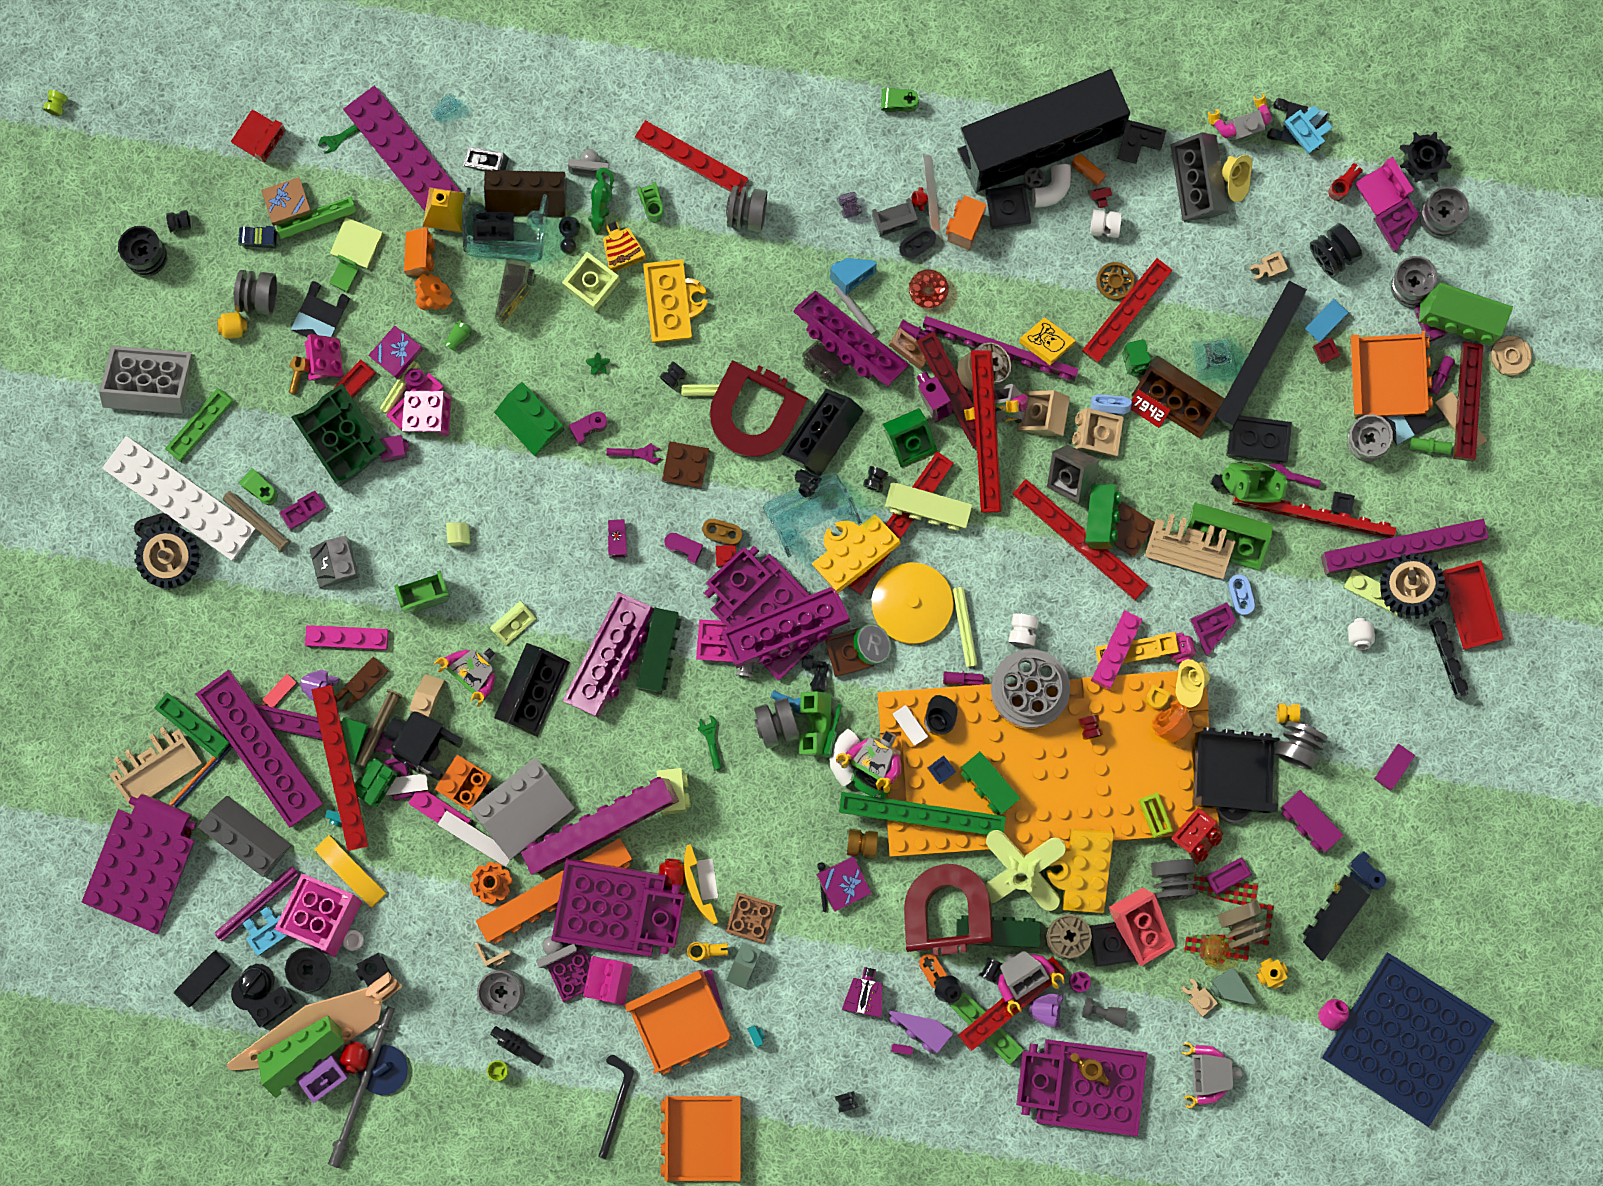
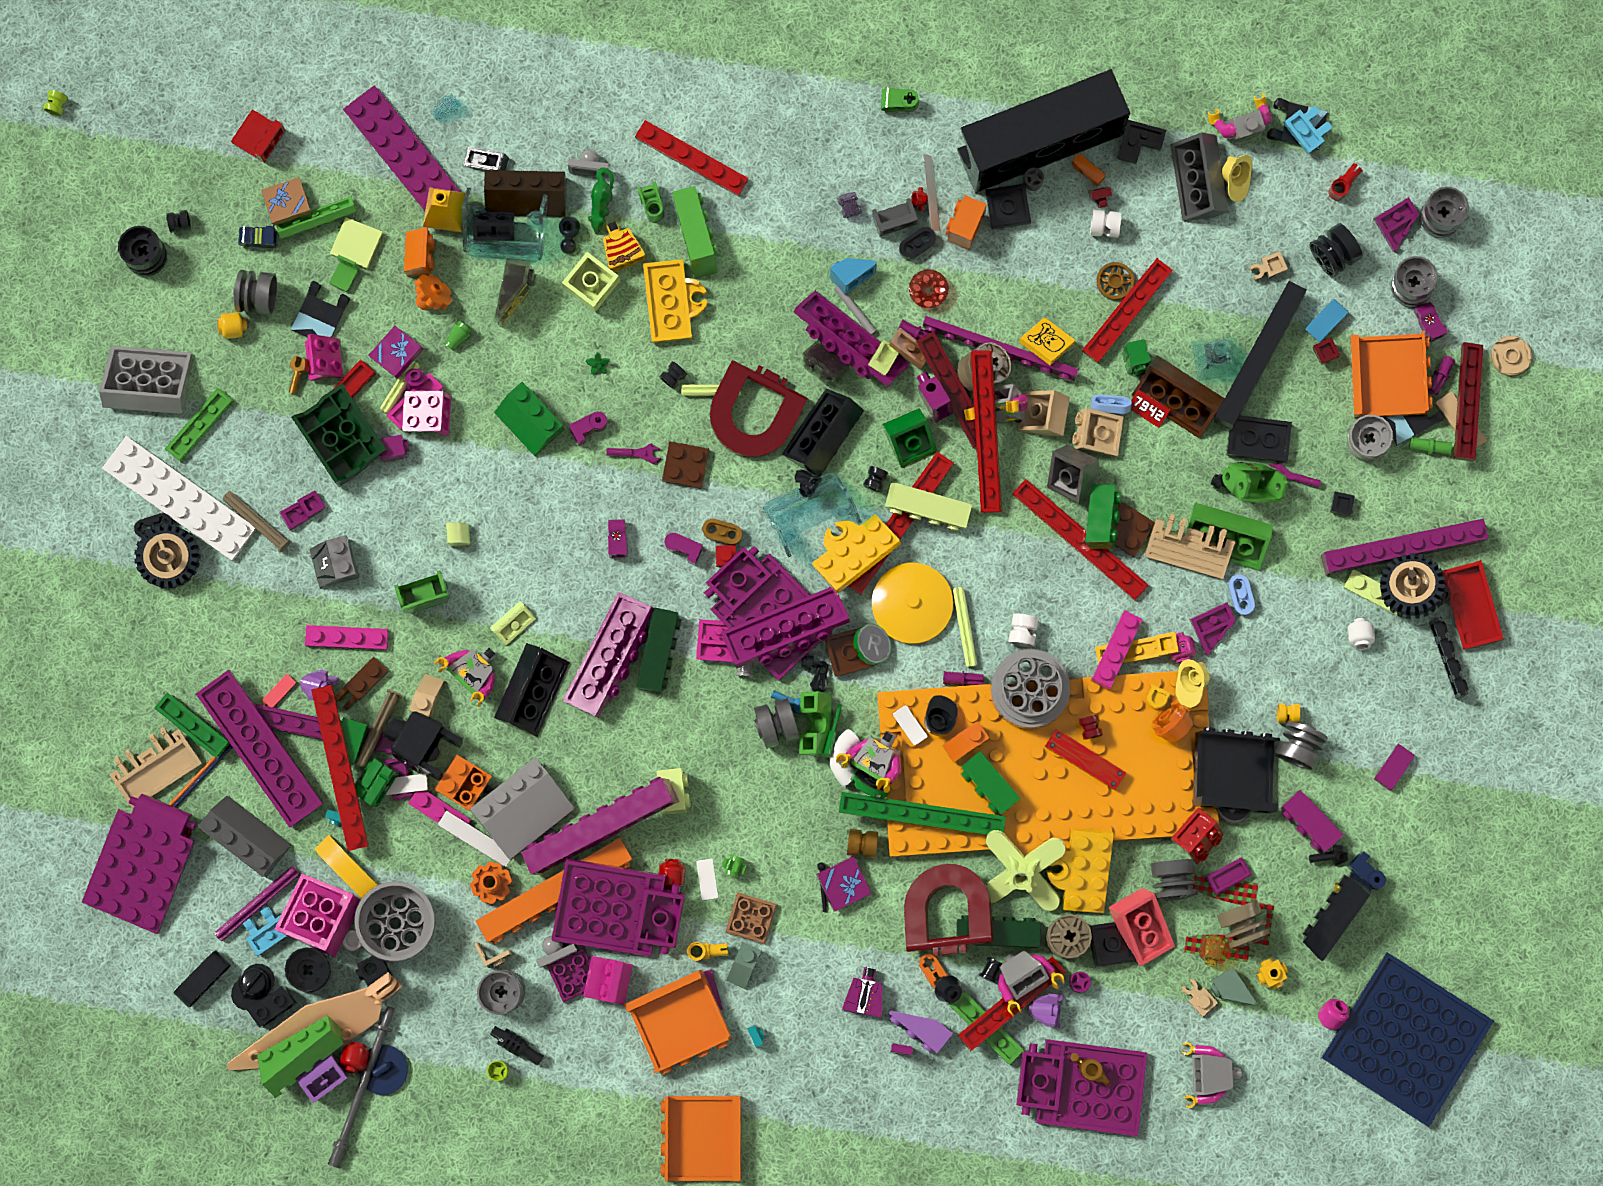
(257, 485): bright green piece -> none
(334, 141): green piece -> none
(386, 895): none -> light grey wheel
(628, 1075): black piece -> none
(695, 231): none -> bright green wedge
(706, 910): yellow slope -> none
(709, 733): green piece -> none
(734, 866): none -> bright green gear
(747, 208): flat silver wheel -> none
(846, 1101): black wheel -> none
(883, 358): none -> yellowish green tile
(941, 770): dark blue plate -> none
(966, 742): none -> orange slope
(1055, 190): white cylinder -> none
(1085, 759): none -> red tile
(1112, 1014): dark grey piece -> none
(1149, 799): lime tile -> none
(1322, 516): red plate -> none
(1338, 855): none -> black bar
(1384, 187): dark pink bracket -> none
(1427, 146): black brick -> none
(1464, 314): bright green slope -> none

